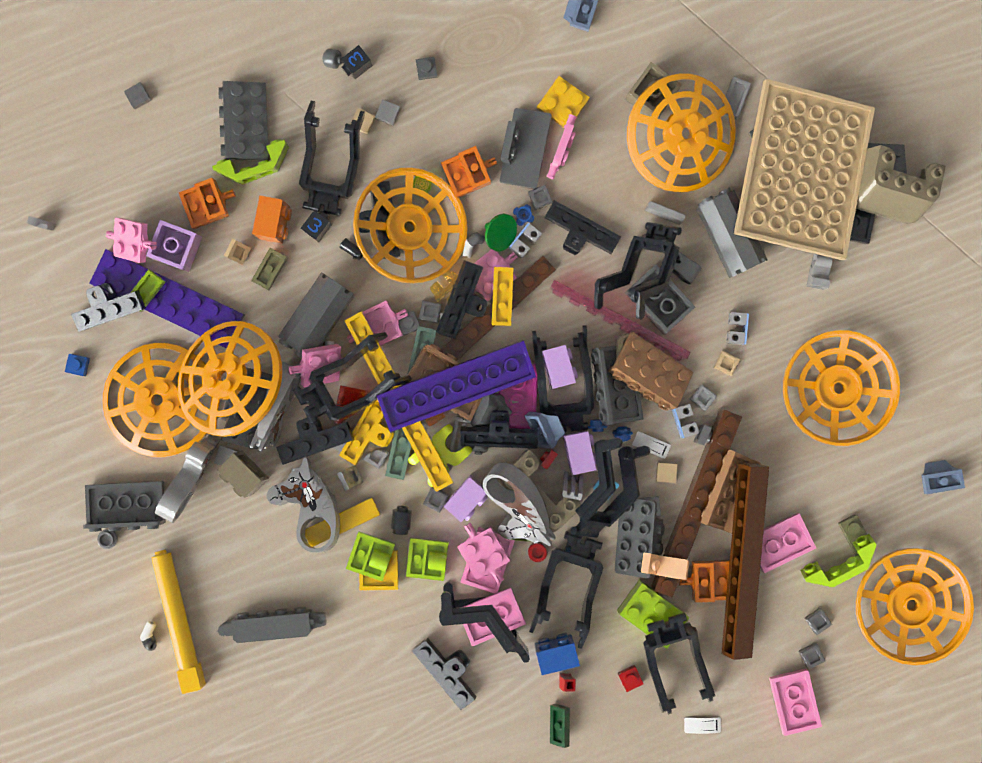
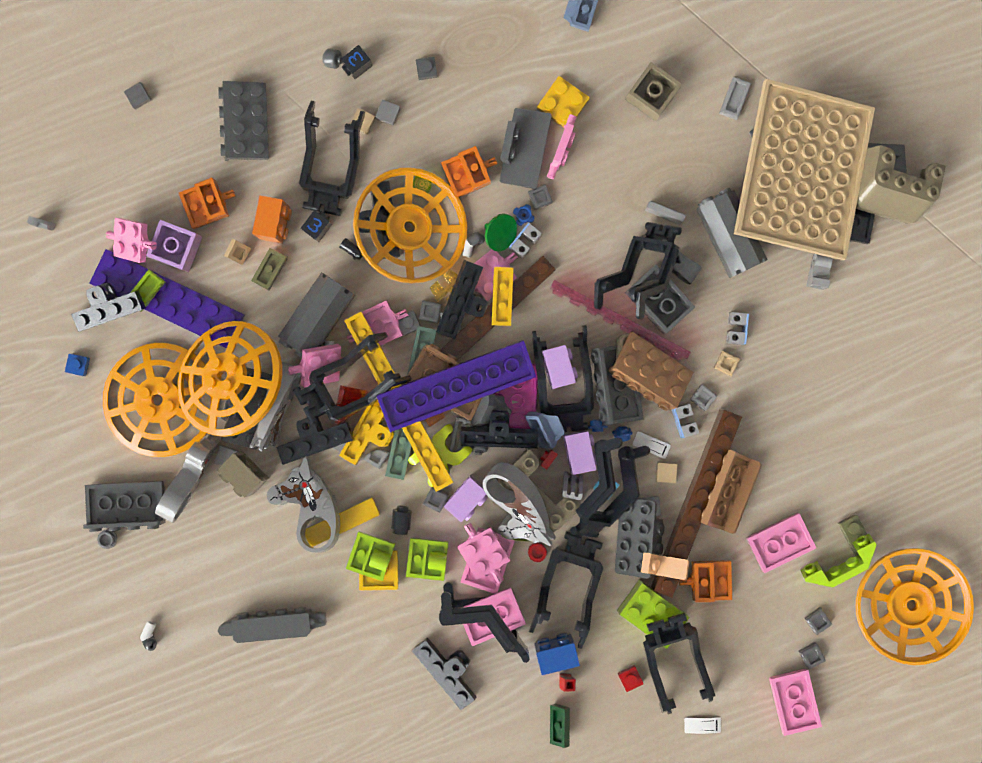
(190, 671): yellow brick -> none
(277, 153): lime slope -> none
(350, 478): flat silver plate -> none
(581, 230): black plate -> none
(673, 129): light orange dish -> none
(704, 435): flat silver plate -> none
(745, 560): reddish brown brick -> none
(851, 385): light orange dish -> none
(941, 477): sand blue slope -> none

